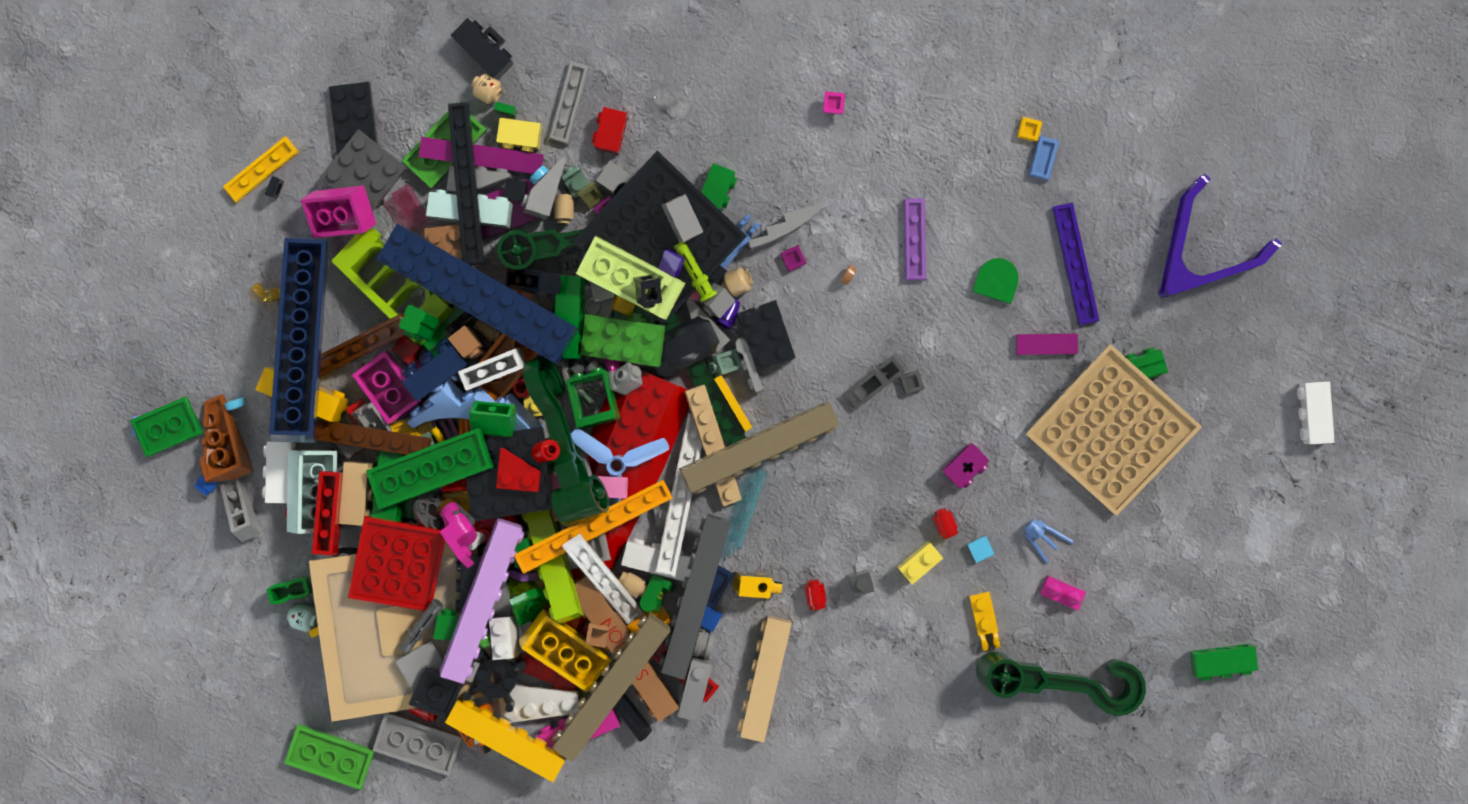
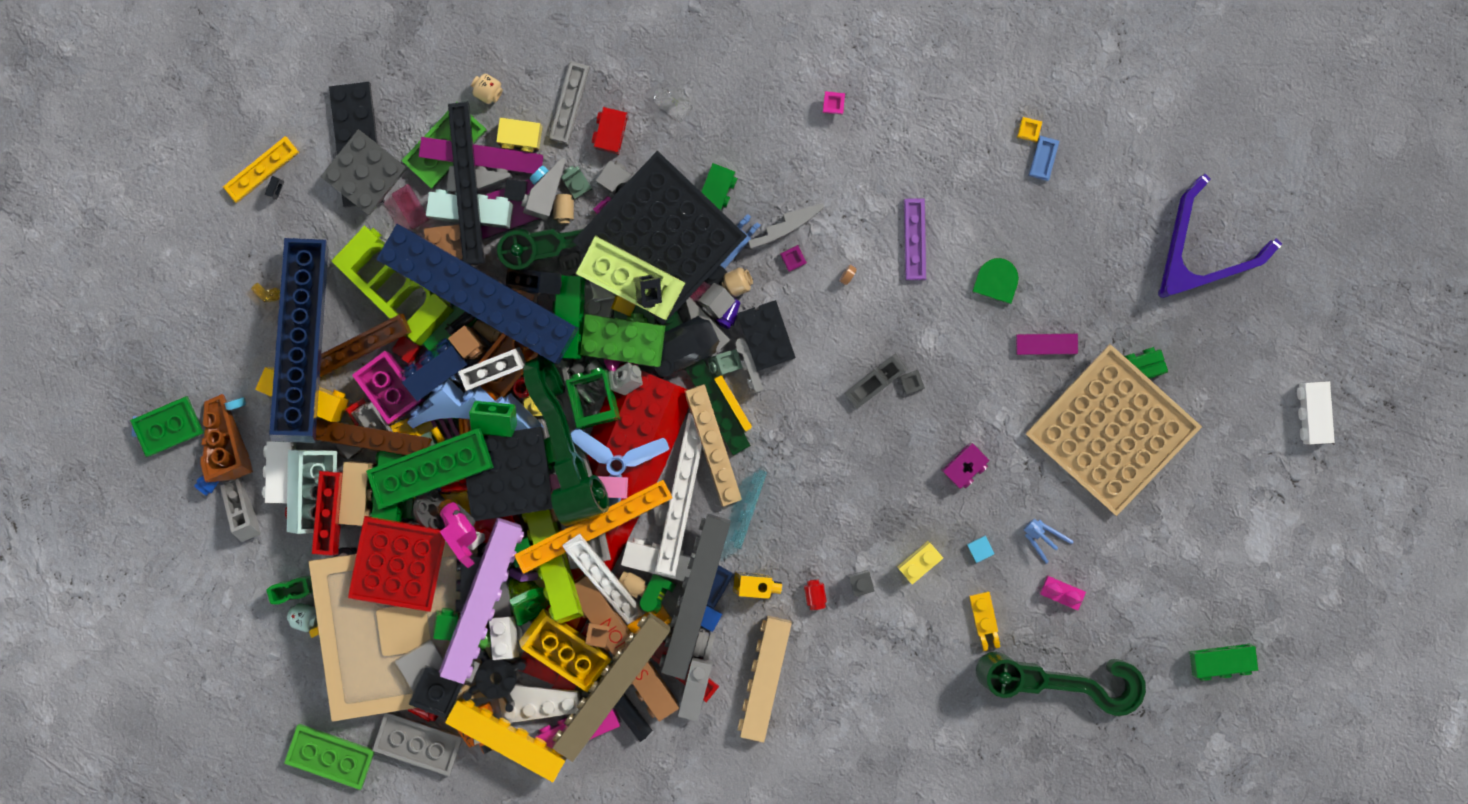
(338, 211): dark pink brick -> none
(416, 632): dark grey pin -> none
(418, 324): green brick -> none
(474, 42): black piece -> none
(505, 109): green tile -> none
(516, 473): red wing -> none
(545, 451): red brick -> none
(591, 195): olive tile -> none
(671, 263): dark purple tile -> none
(682, 218): light grey hinge -> none
(700, 280): lime pin -> none
(758, 447): dark tan brick -> none
(945, 523): red brick -> none
(1075, 264): dark purple tile -> none

